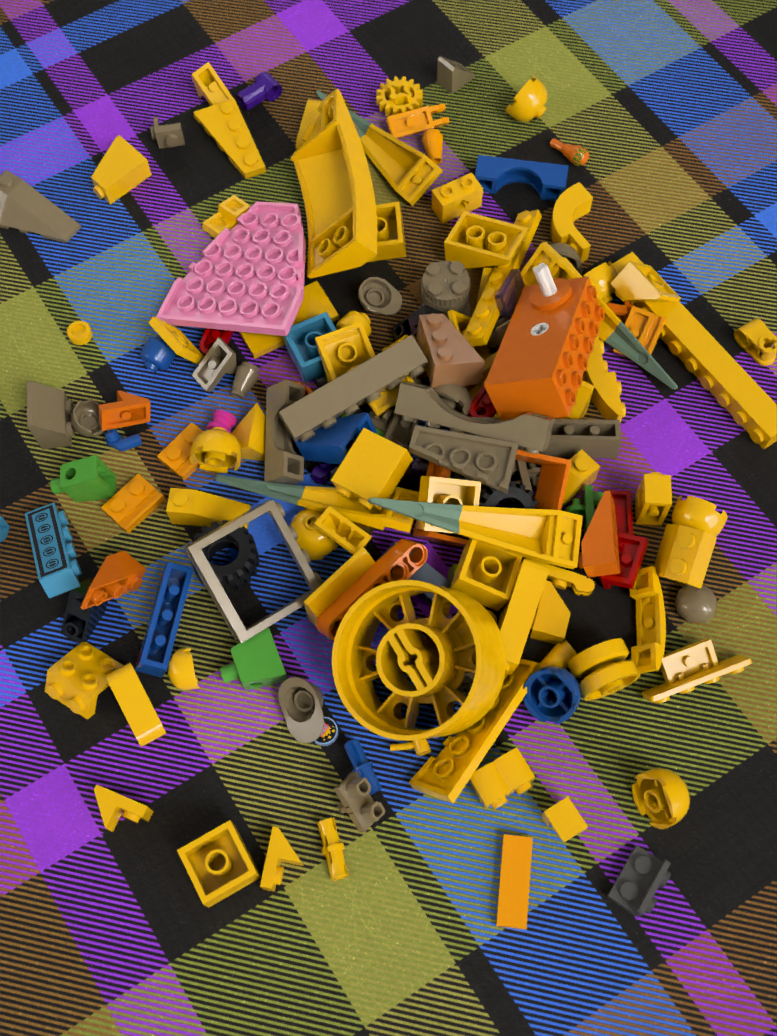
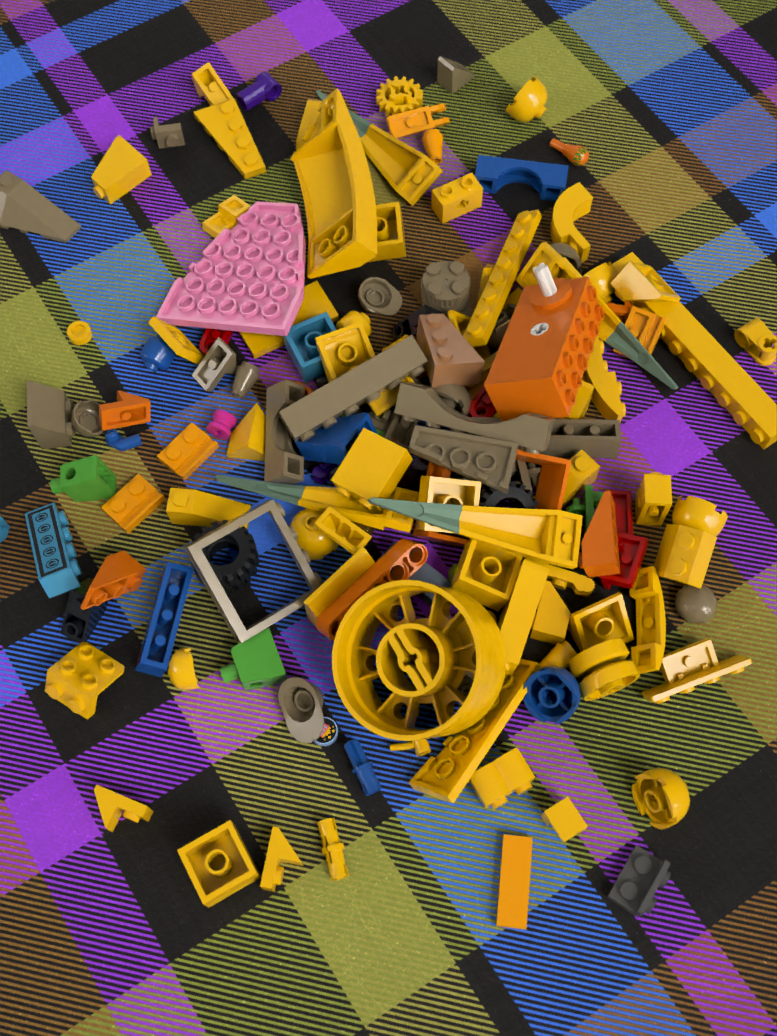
(135, 704): yellow beam -> none
(216, 451): yellow cylinder -> none
(357, 801): dark tan hips -> none
(483, 241): yellow slope -> none
(509, 293): tile -> none
(600, 623): none -> yellow slope

